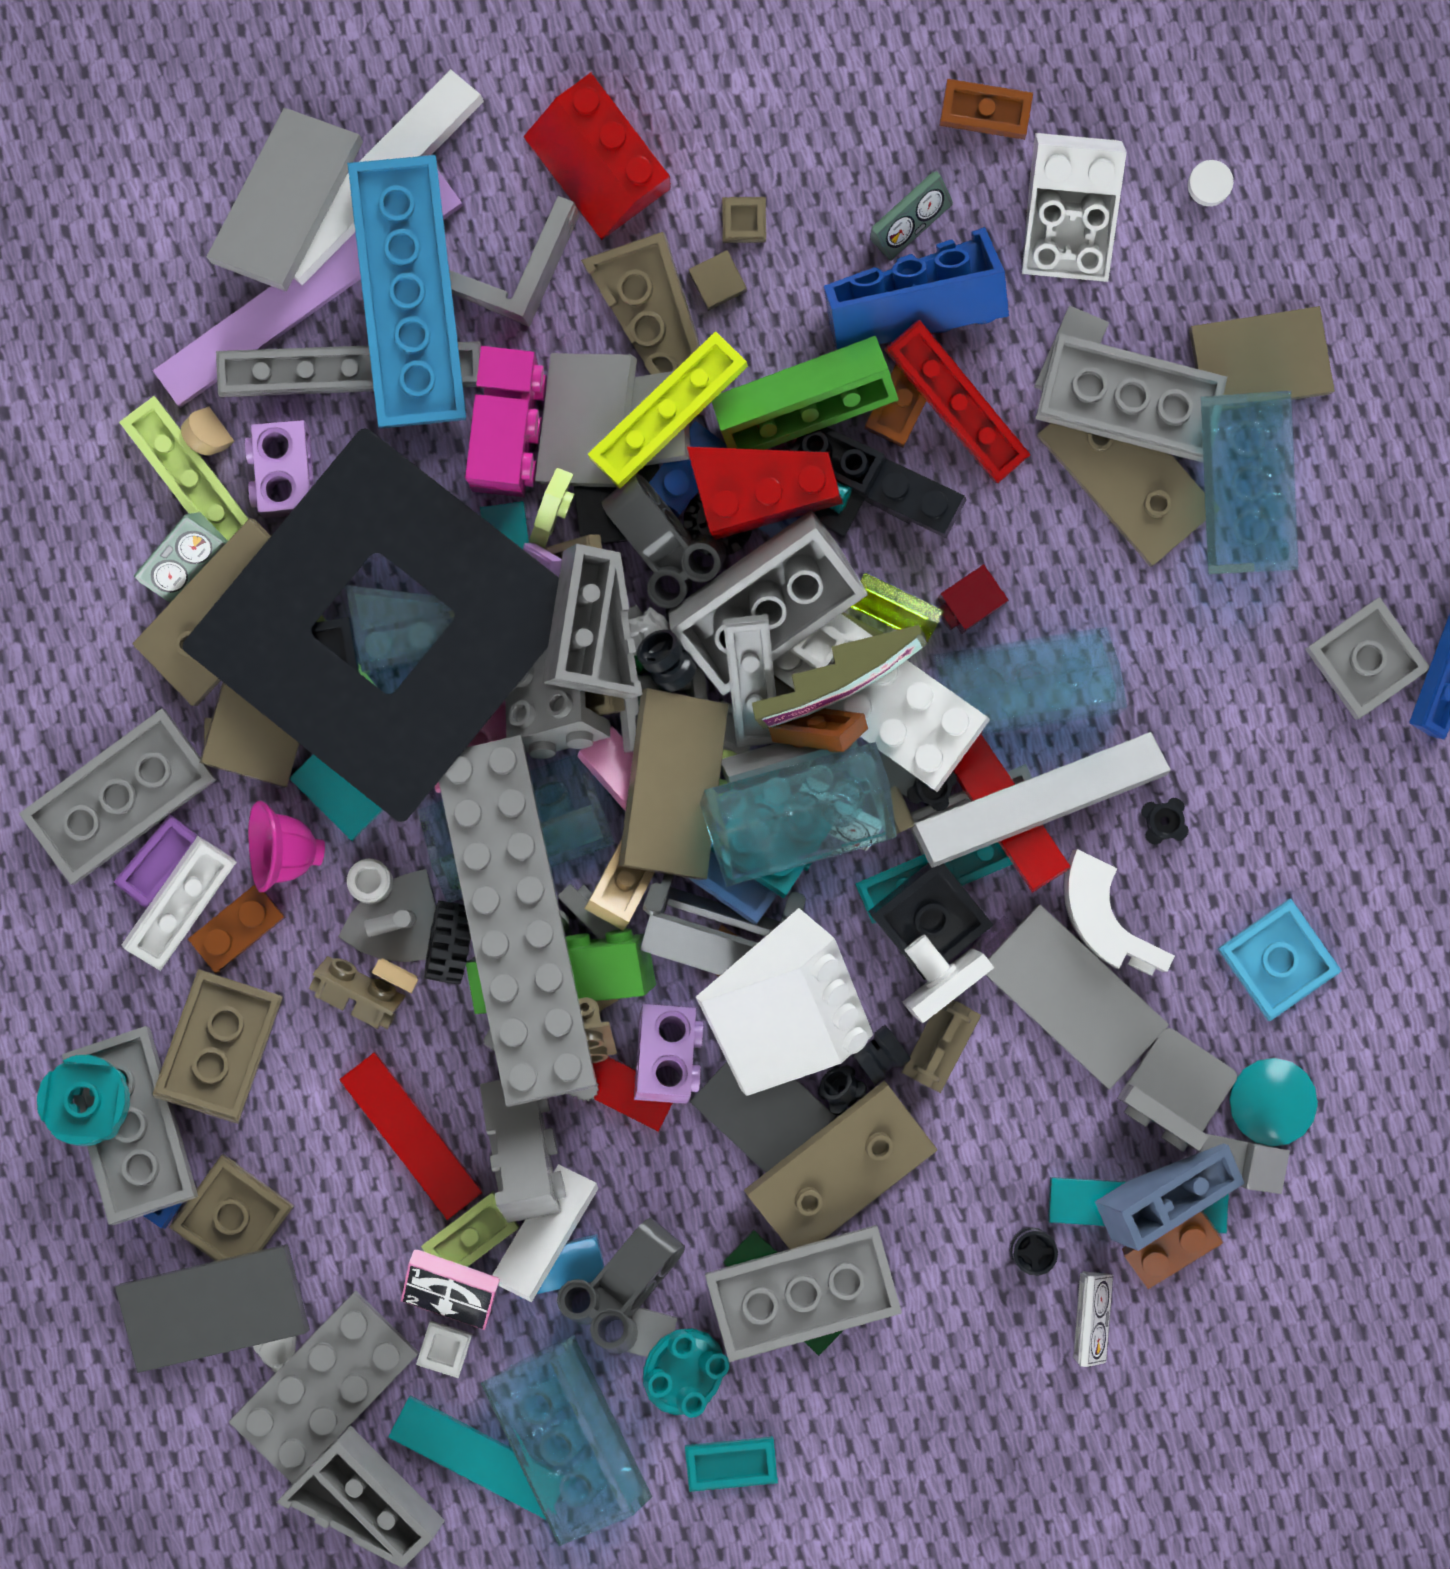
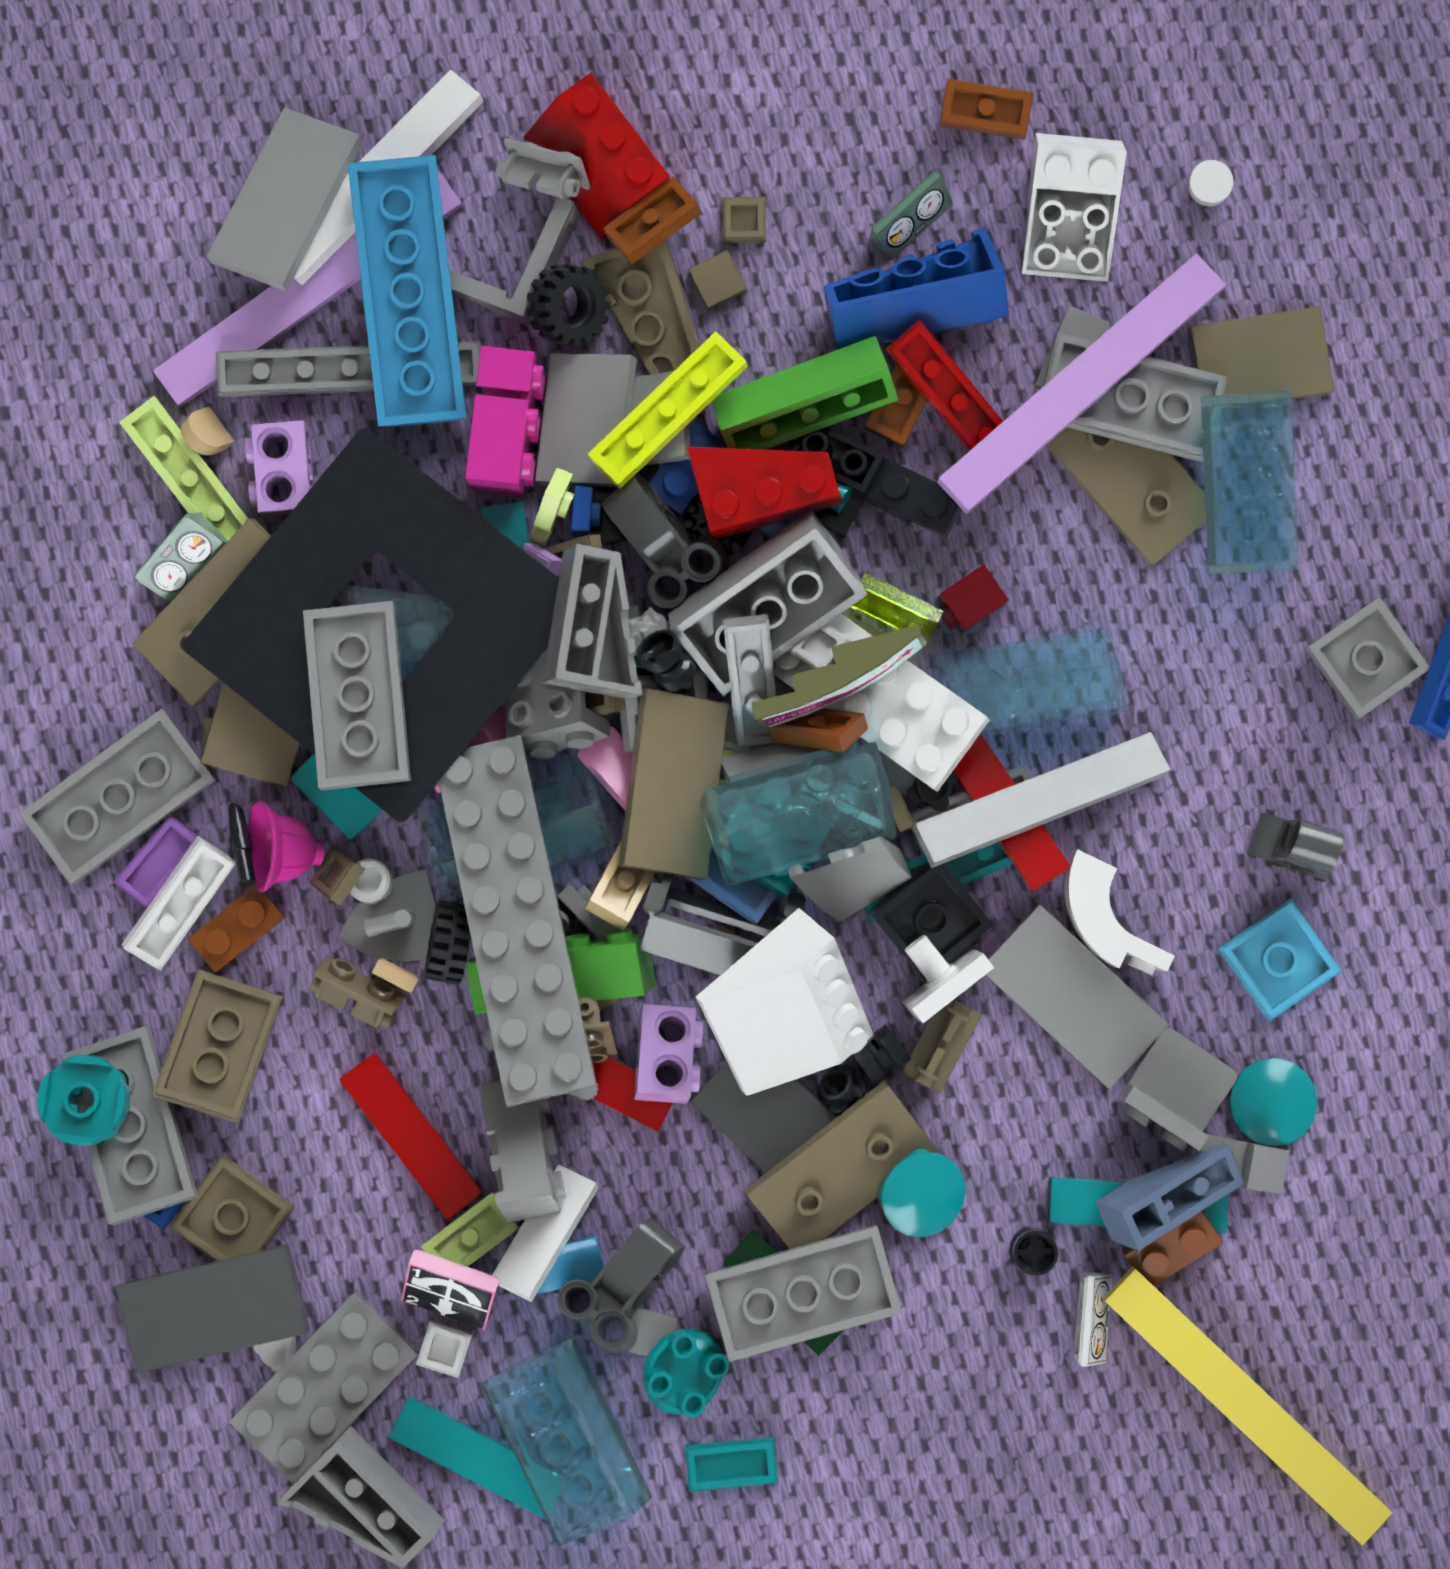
(241, 845): none -> black piece
(337, 876): none -> dark tan tile
(356, 695): none -> light grey plate
(547, 300): none -> black tyre
(559, 172): none -> light grey hinge
(585, 511): none -> blue plate
(652, 220): none -> dark orange plate
(853, 877): none -> light grey slope
(922, 1193): none -> teal dish
(1081, 383): none -> lavender tile
(1174, 812): black plate -> none
(1247, 1405): none -> light yellow tile
(1296, 845): none -> dark grey piece

